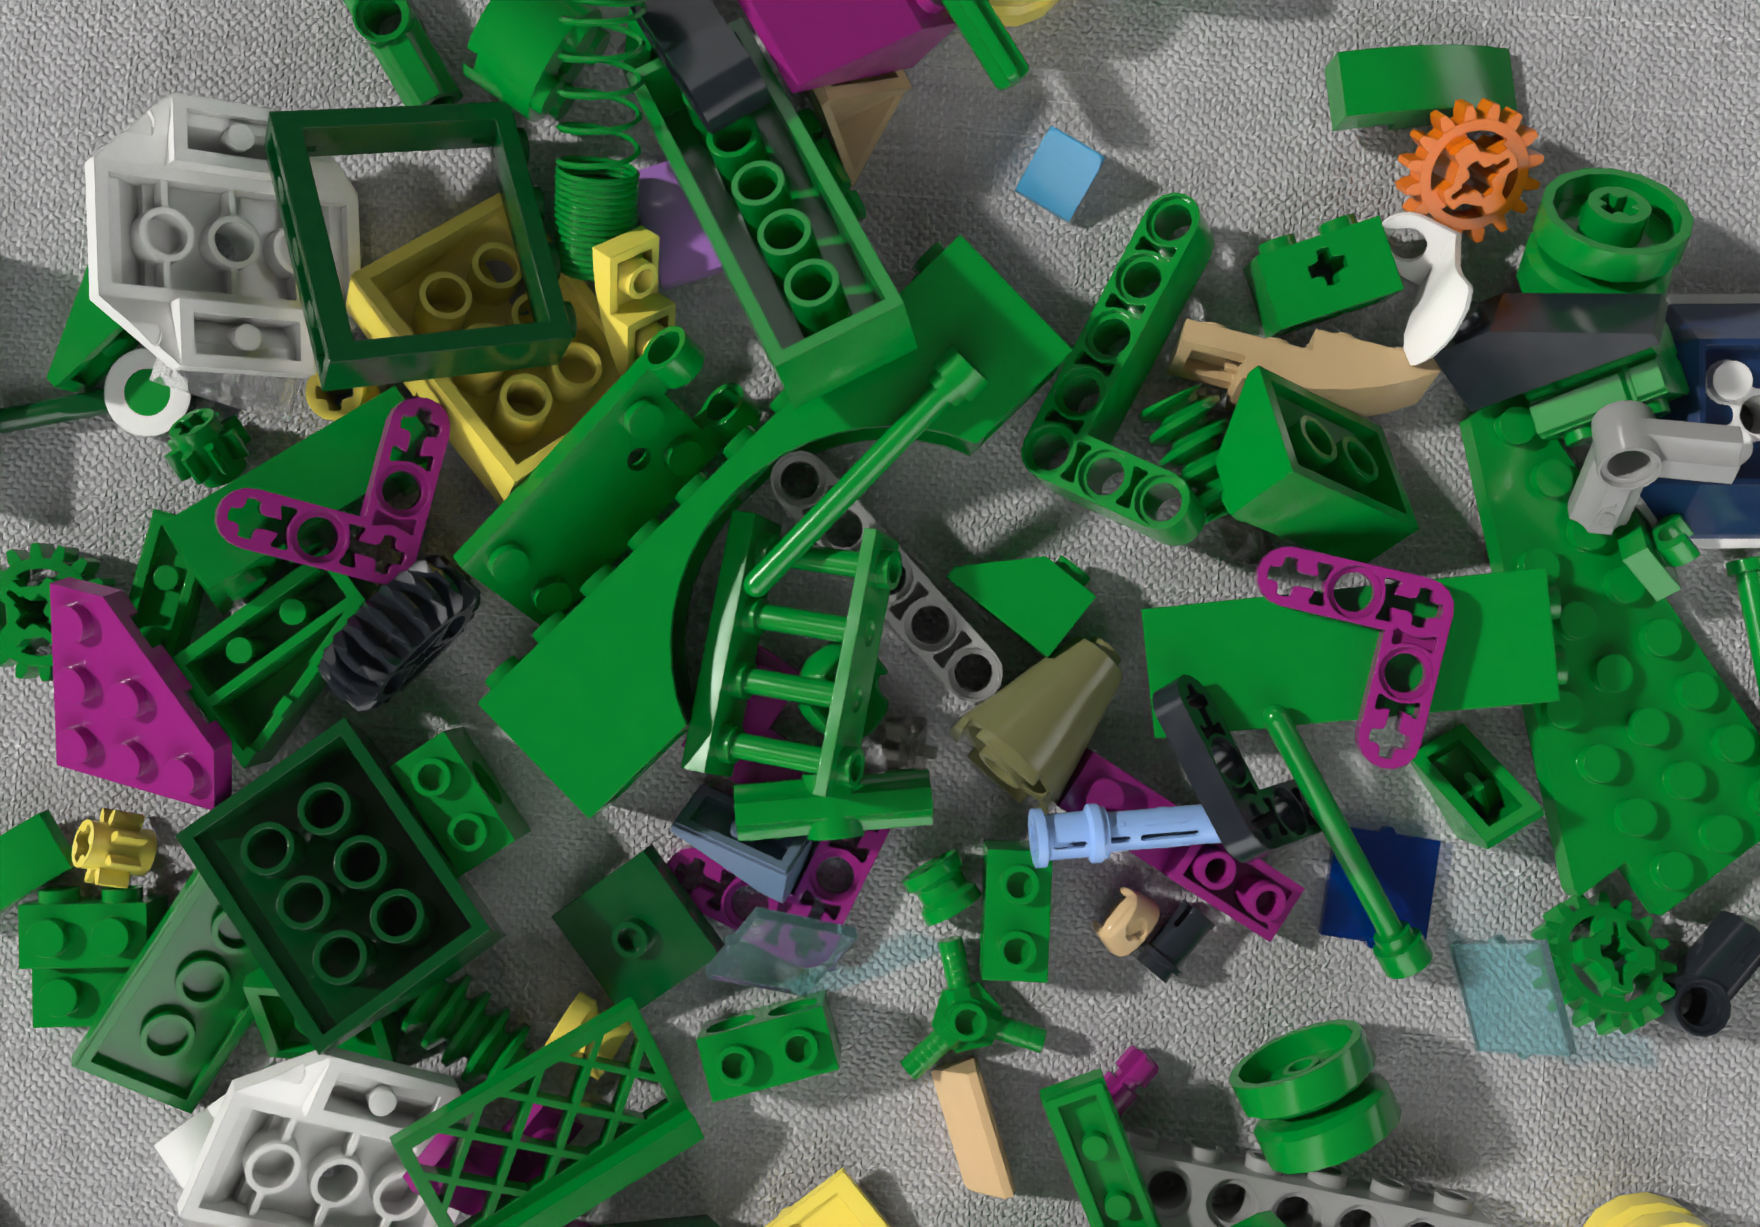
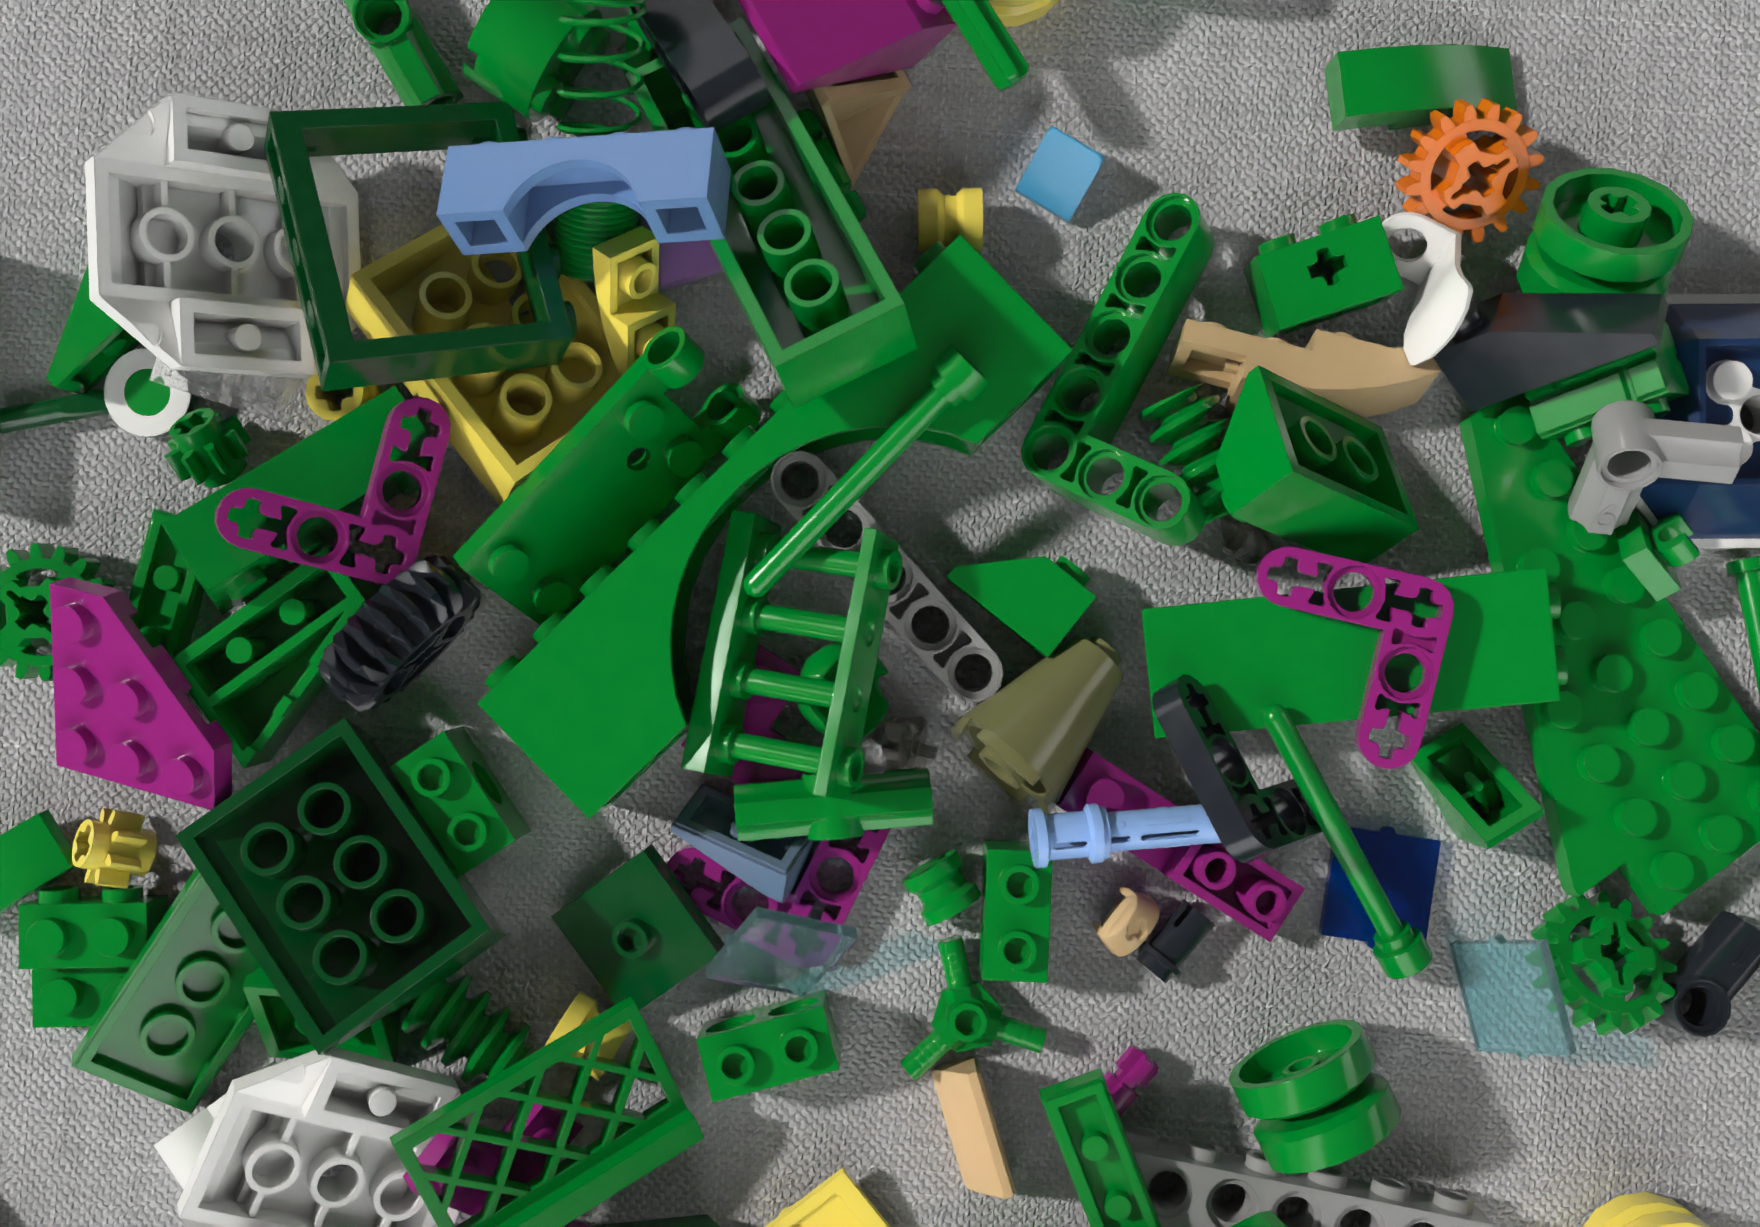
(507, 192): none -> medium blue arch
(948, 216): none -> light yellow wheel

